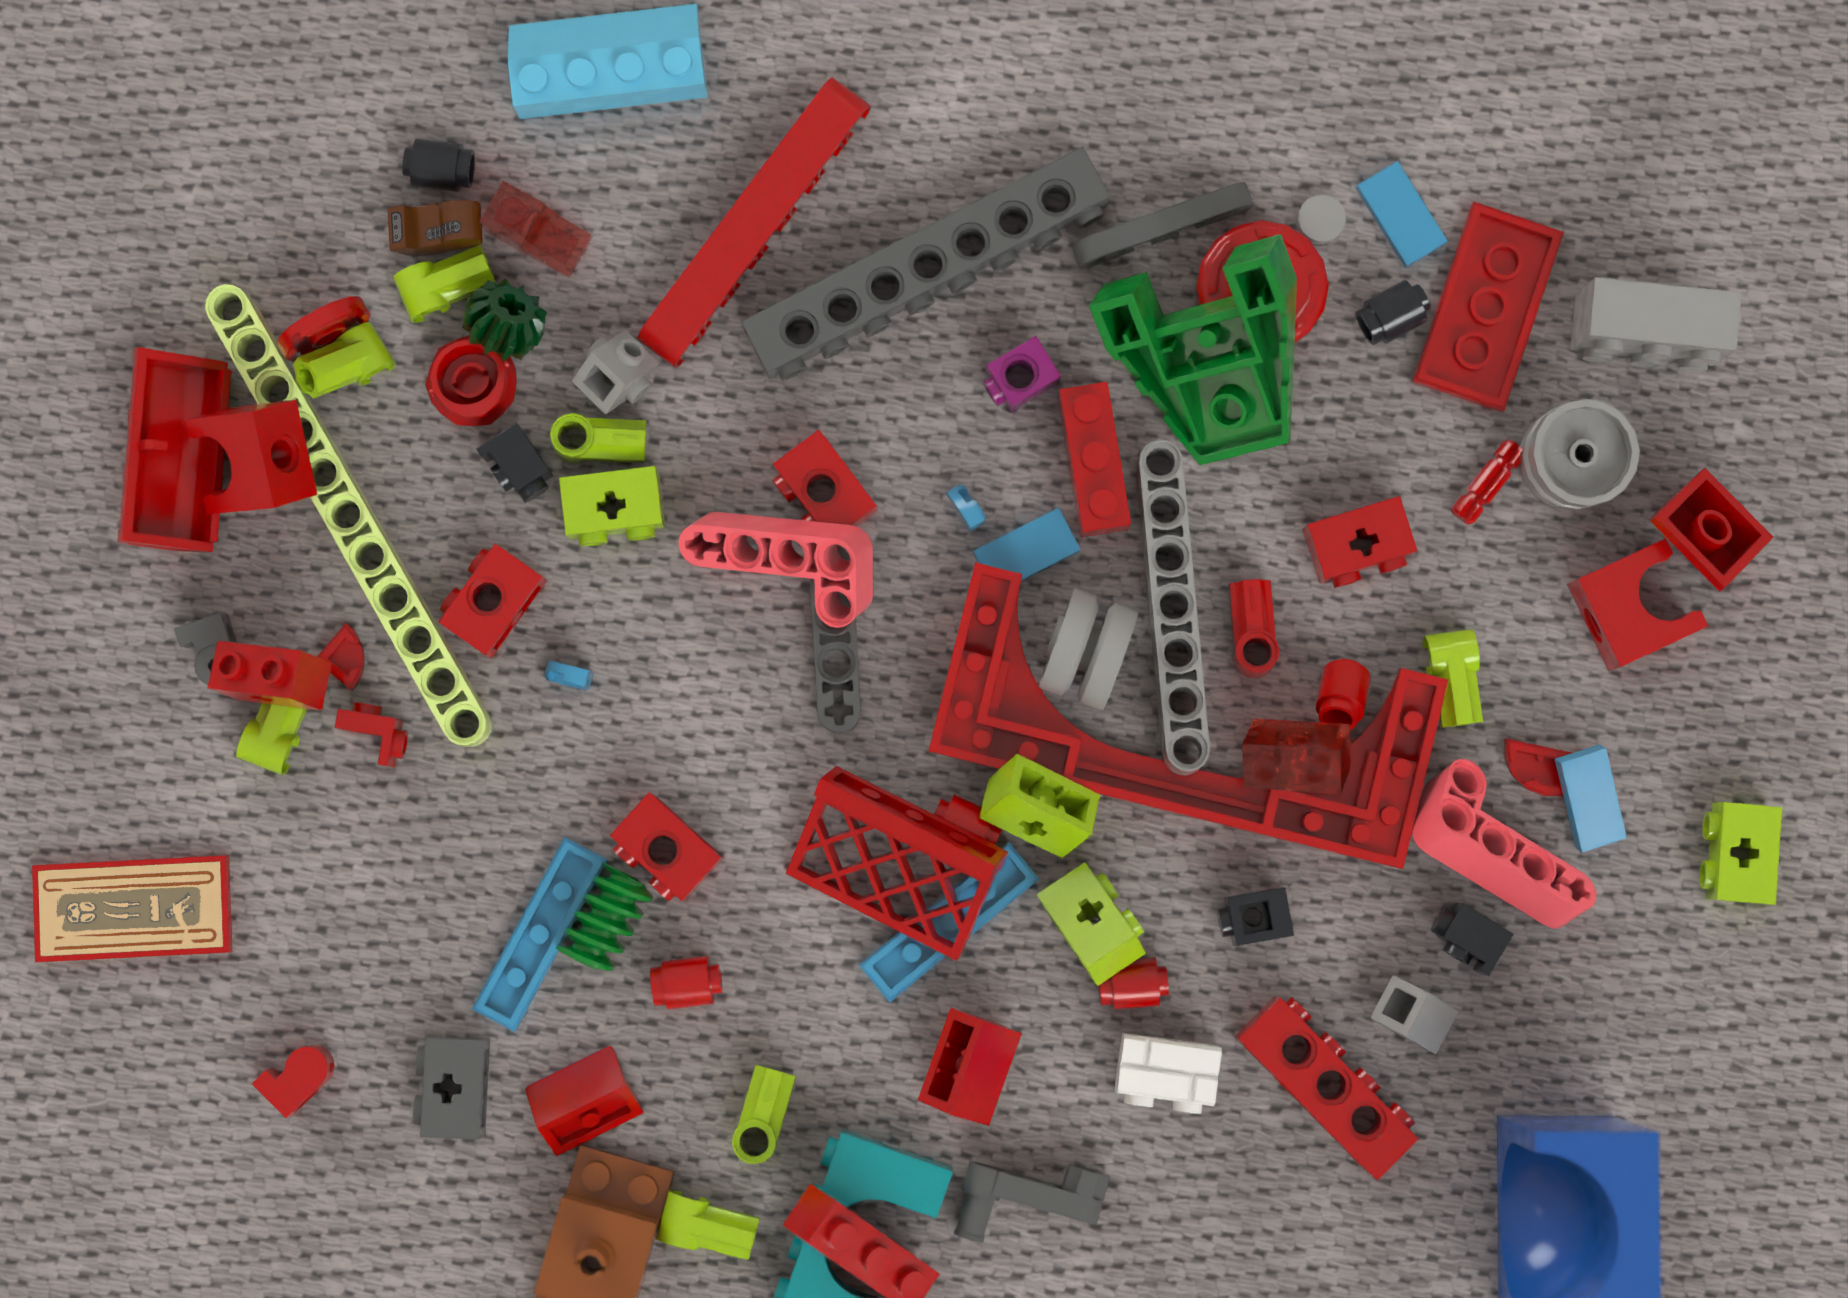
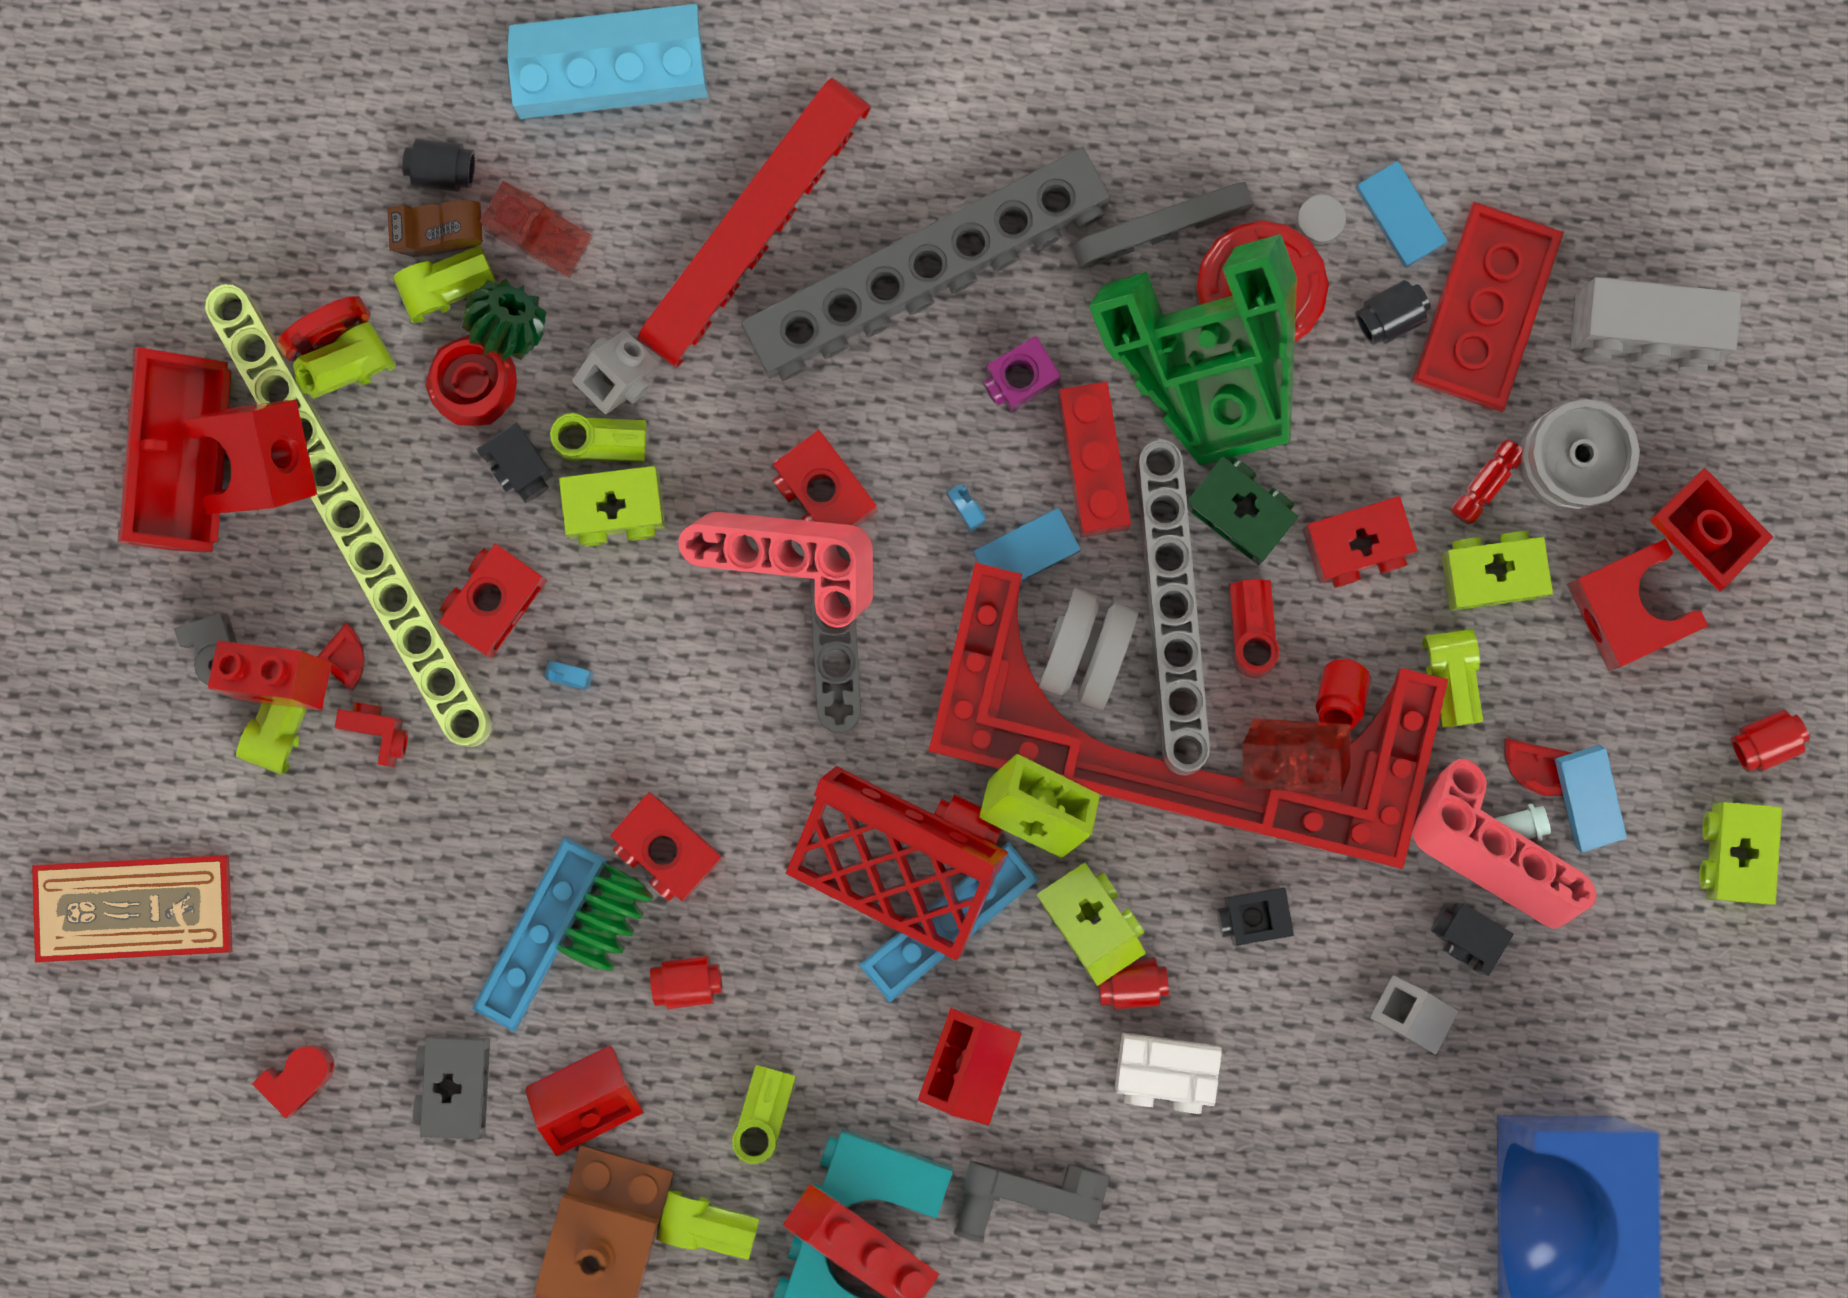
(1250, 535): none -> dark green brick
(1373, 1149): red brick -> none
(1525, 576): none -> lime brick
(1528, 823): none -> light aqua pin
(1770, 741): none -> red brick

